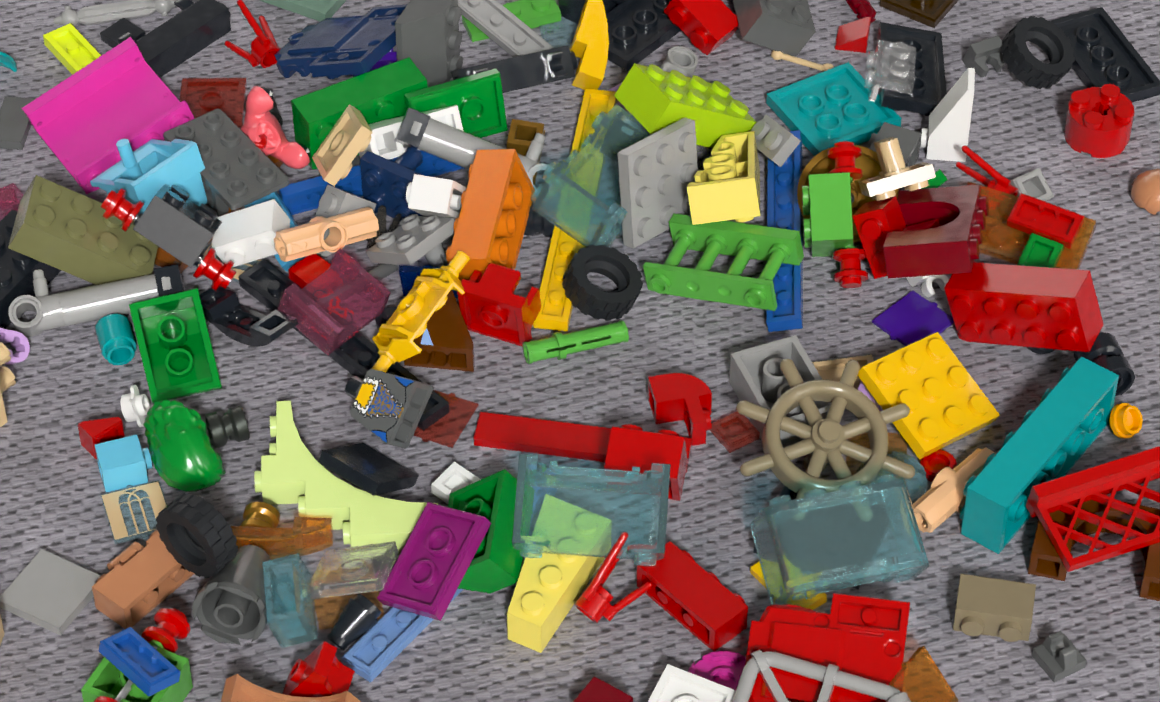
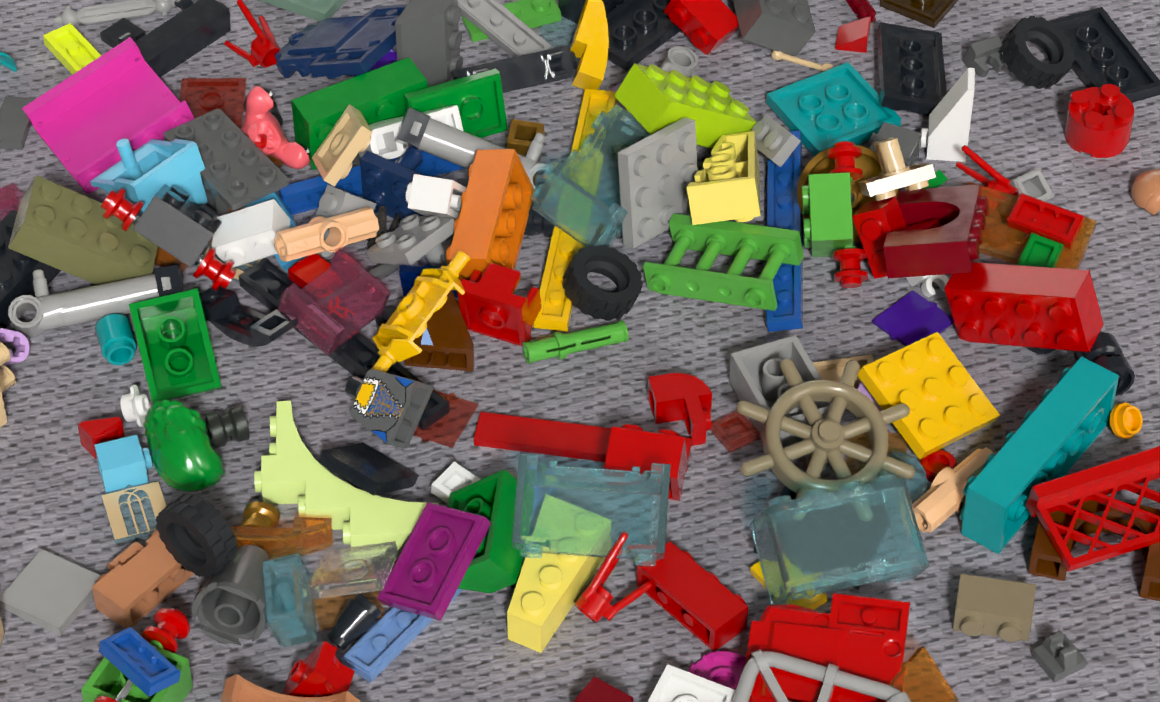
(890, 68): clear bracket -> none

